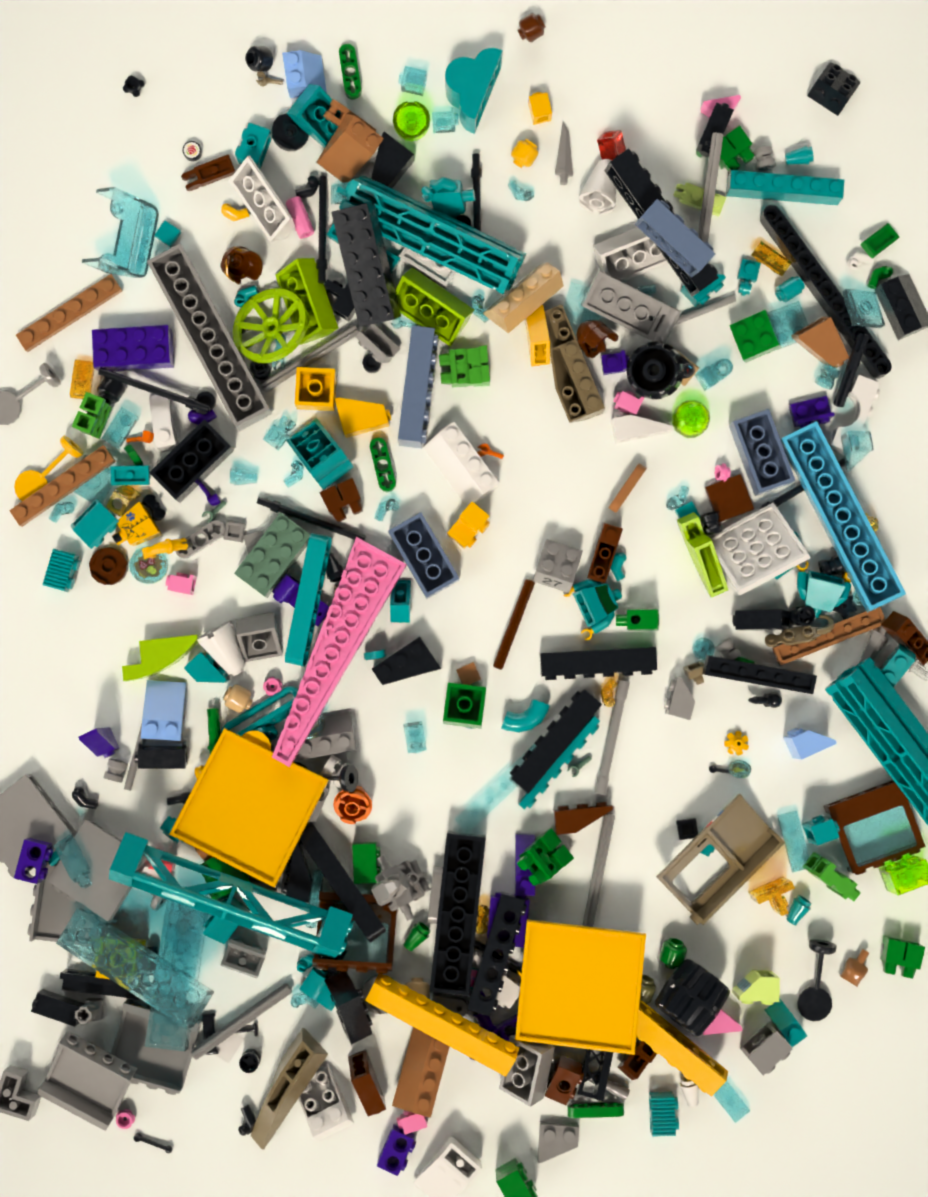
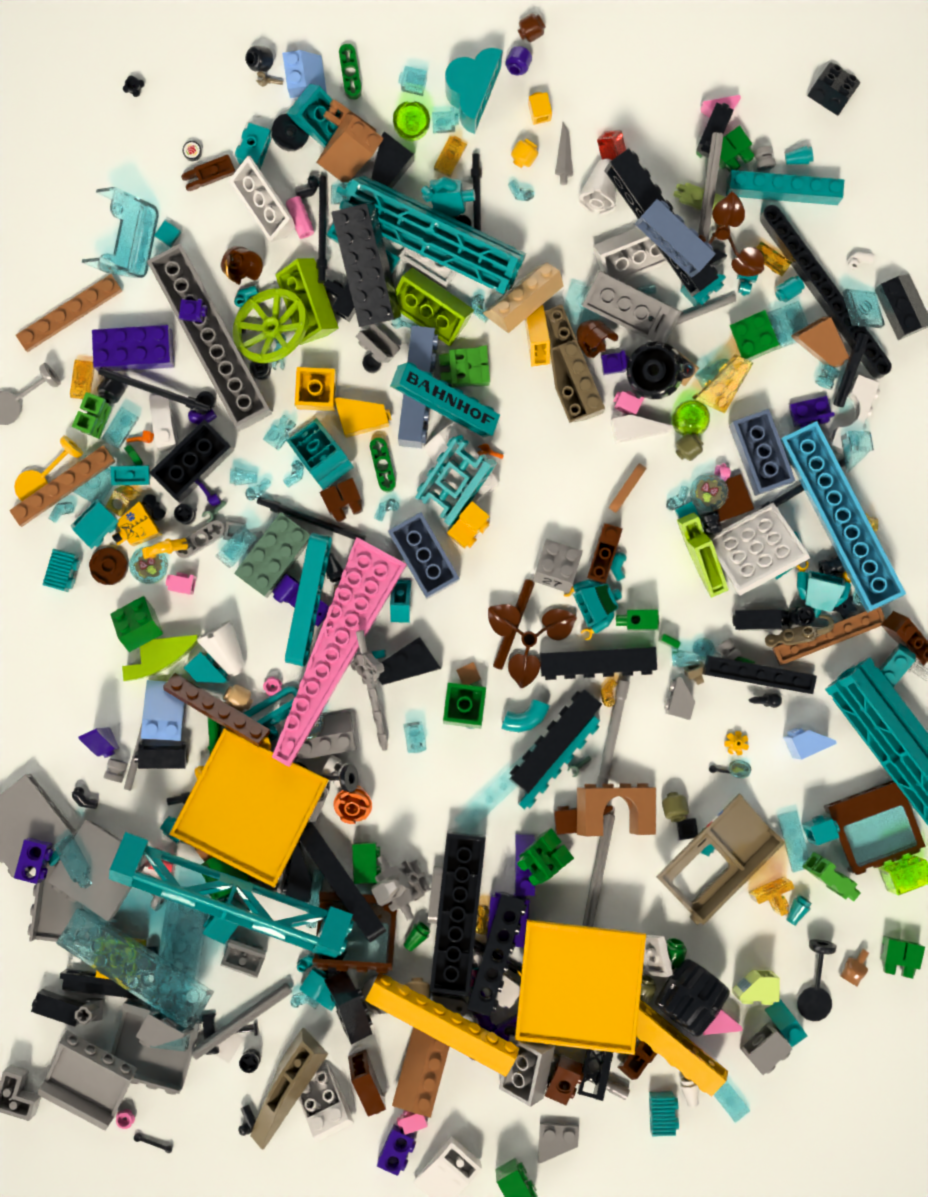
(136, 624): none -> green brick
(160, 1029): none -> light grey slope
(181, 514): none -> black wheel
(193, 310): none -> dark purple bracket
(216, 709): none -> reddish brown plate
(233, 214): yellow arm -> none
(235, 546): none -> clear light blue slope
(257, 490): none -> clear light blue arm
(258, 637): light grey slope -> none
(309, 358): light grey axle -> none
(370, 676): none -> light grey bar
(444, 399): none -> teal brick
(450, 156): none -> clear yellow plate
(466, 490): none -> teal fence
(506, 617): none -> reddish brown plant
(518, 60): none -> dark purple head
(593, 800): none -> medium nougat arch
(595, 1110): green beam -> none
(656, 957): none -> white plate
(669, 641): none -> green tile
(675, 807): none -> olive head
(684, 658): none -> clear light blue cone
(689, 447): none -> olive head
(709, 492): none -> clear light blue tile
(718, 258): none -> black slope
(724, 386): none -> clear yellow wing
(732, 213): none -> reddish brown plant
(874, 644): light grey bar -> none
(879, 274): green arm -> none
(880, 240): green tile -> none

